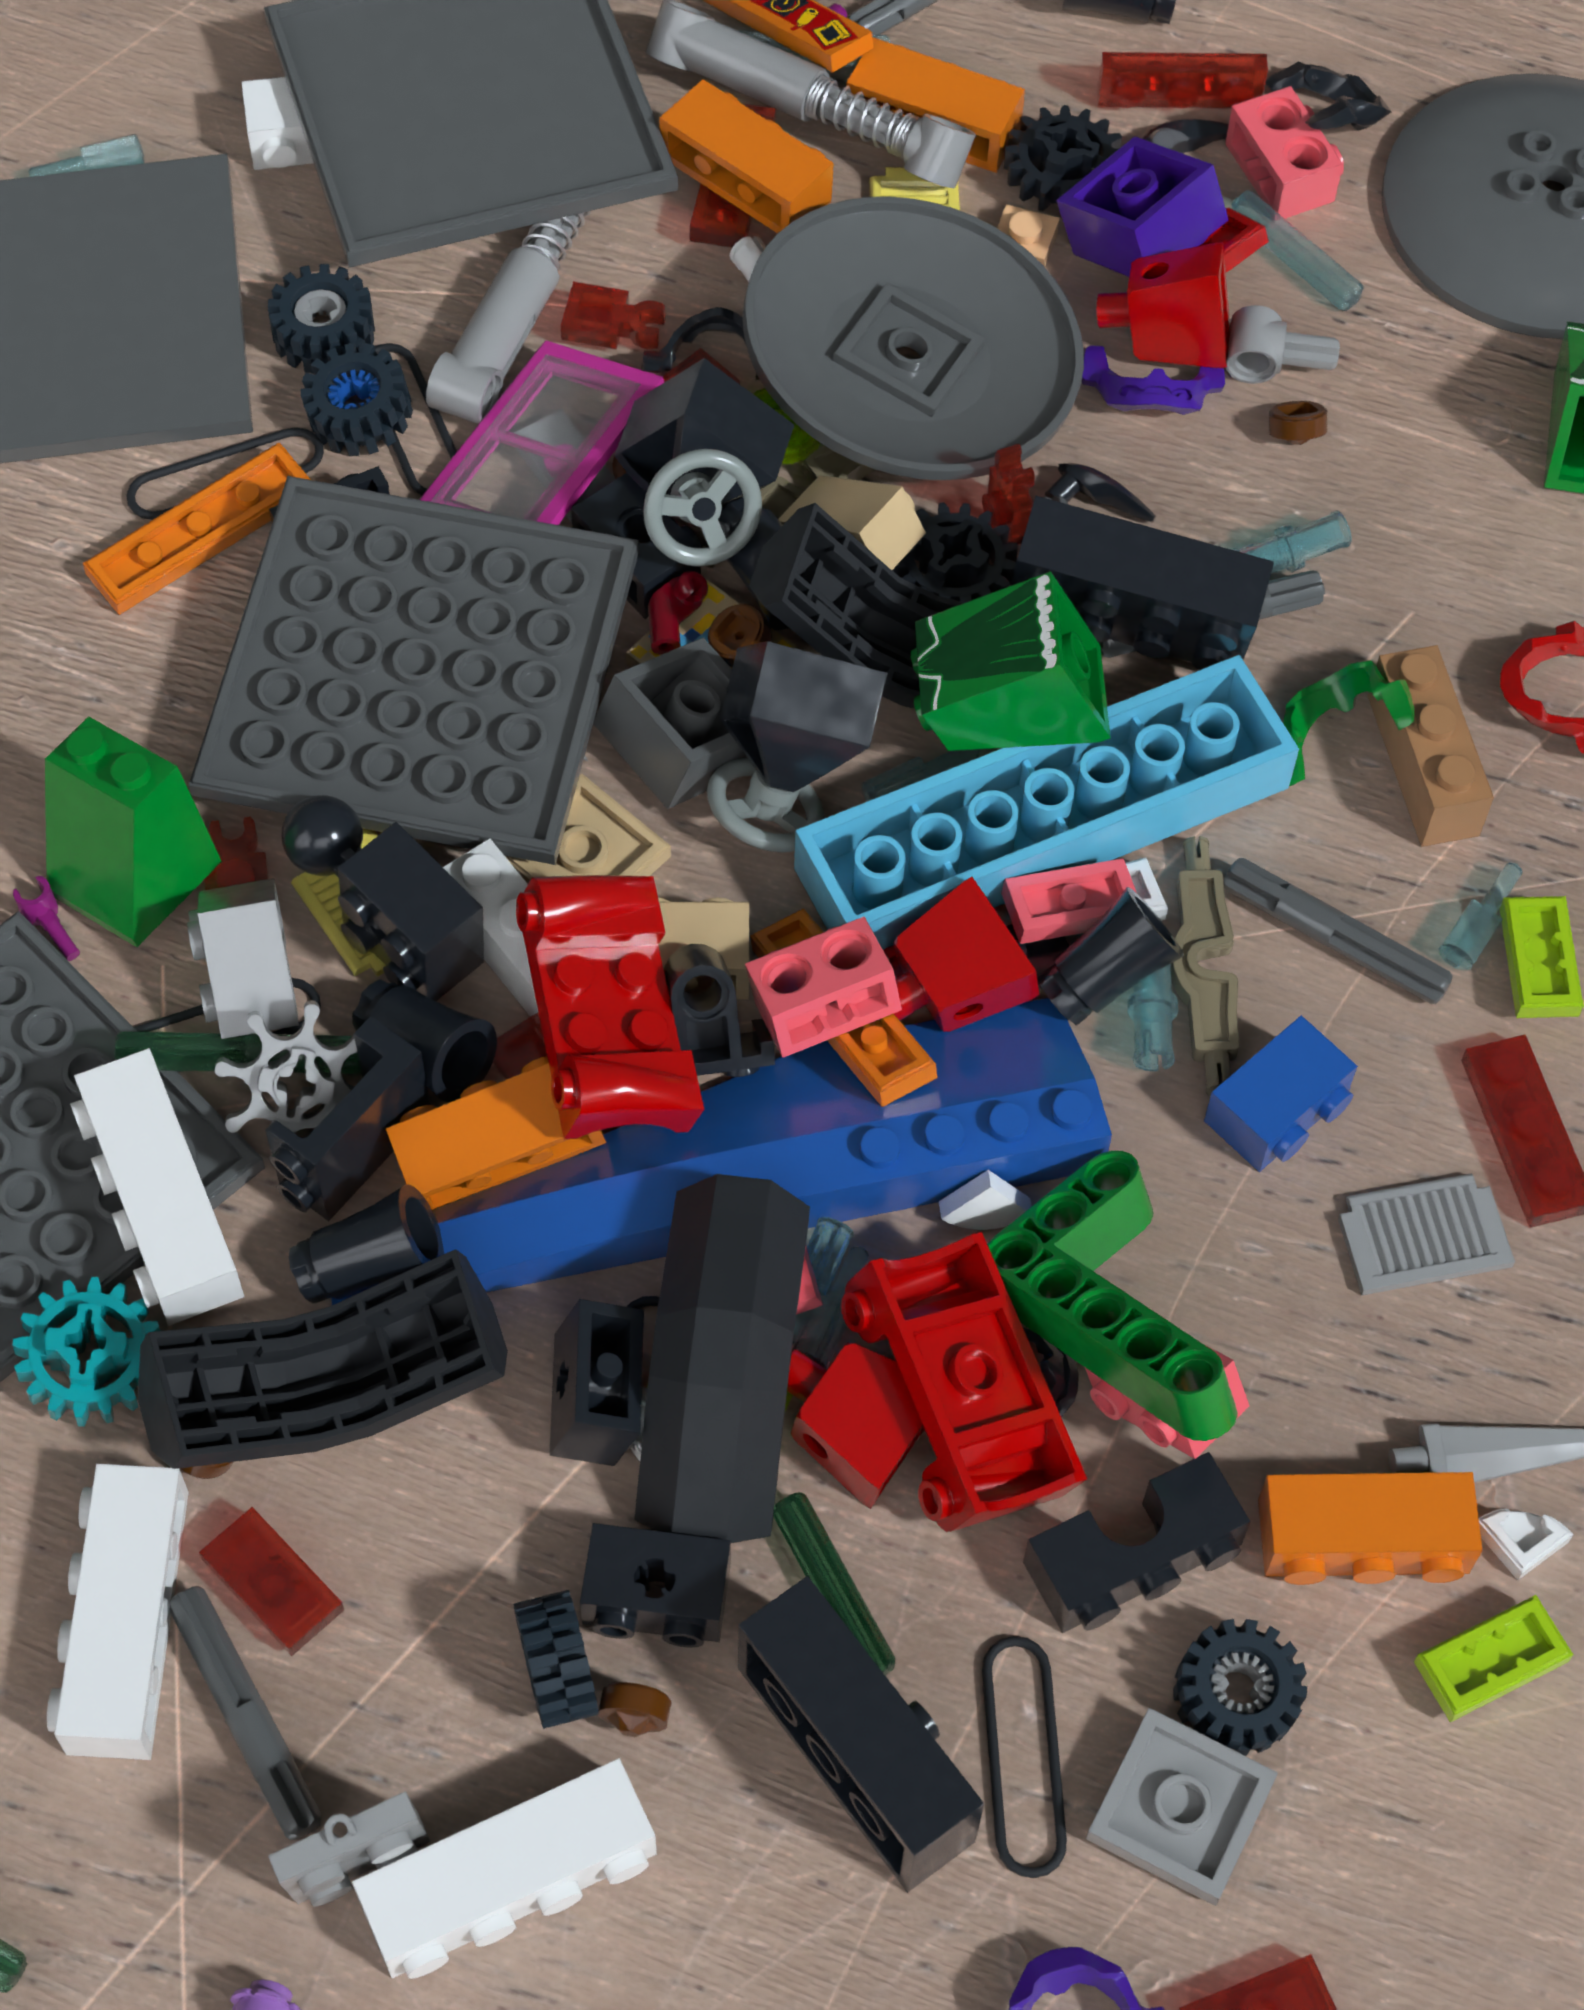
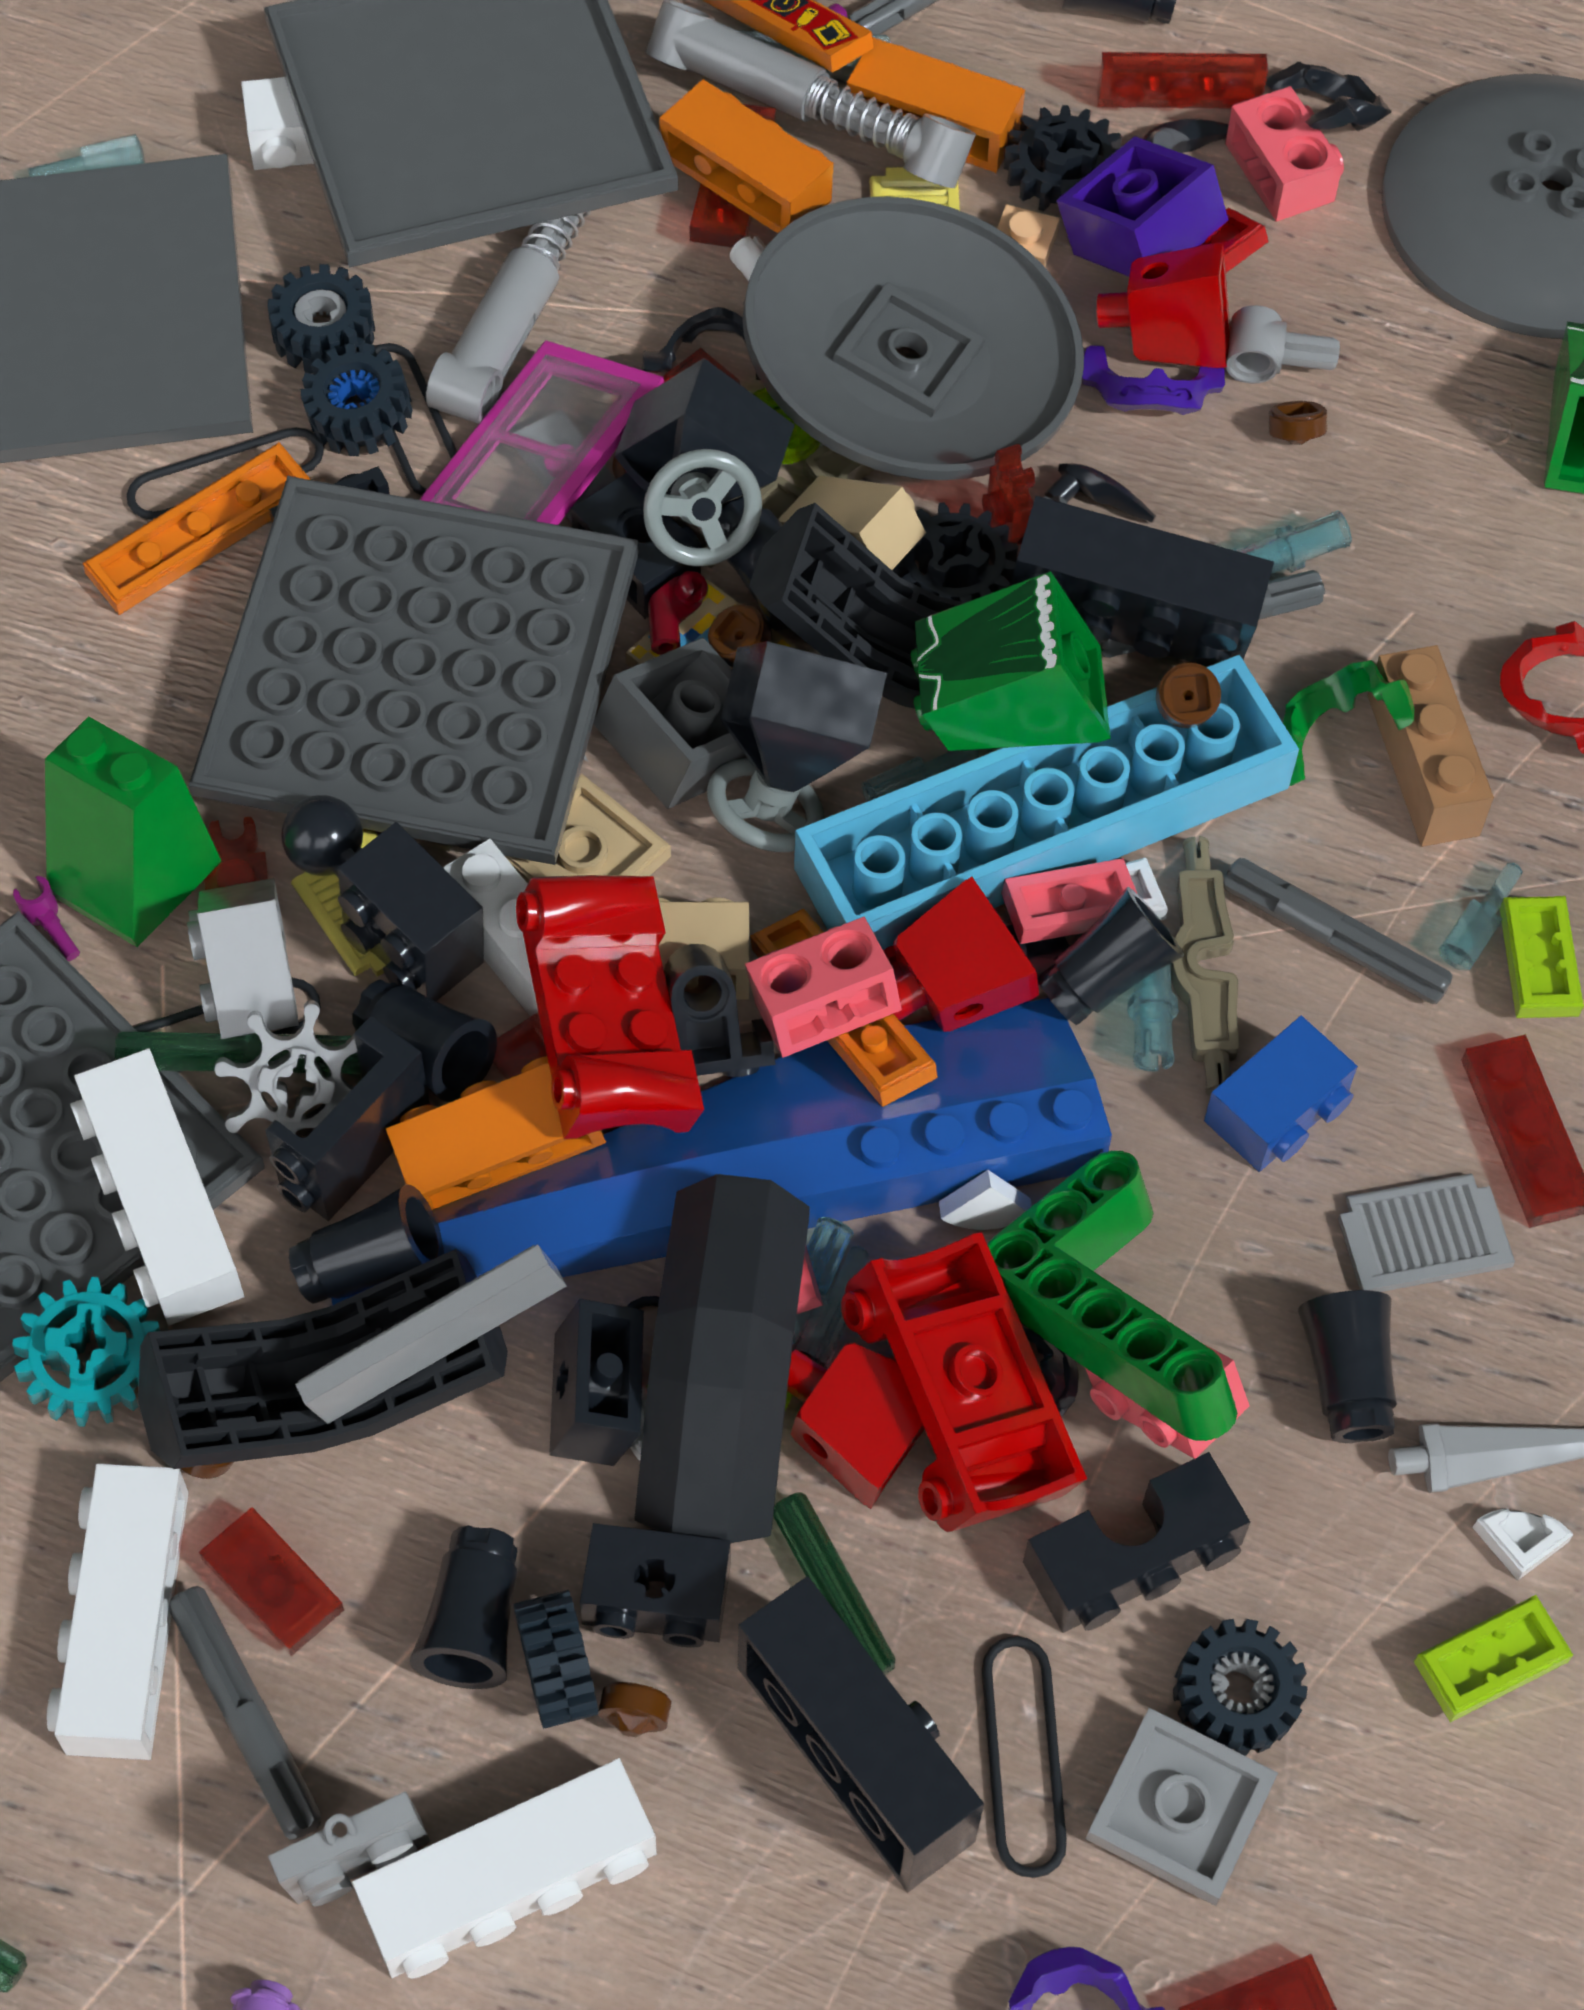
(430, 1334): none -> light grey tile
(469, 1612): none -> black plant
(603, 315): clear red plate -> none
(1188, 695): none -> reddish brown tile
(1301, 253): clear light blue axle -> none
(1353, 1362): none -> black plant
(1369, 1526): orange brick -> none

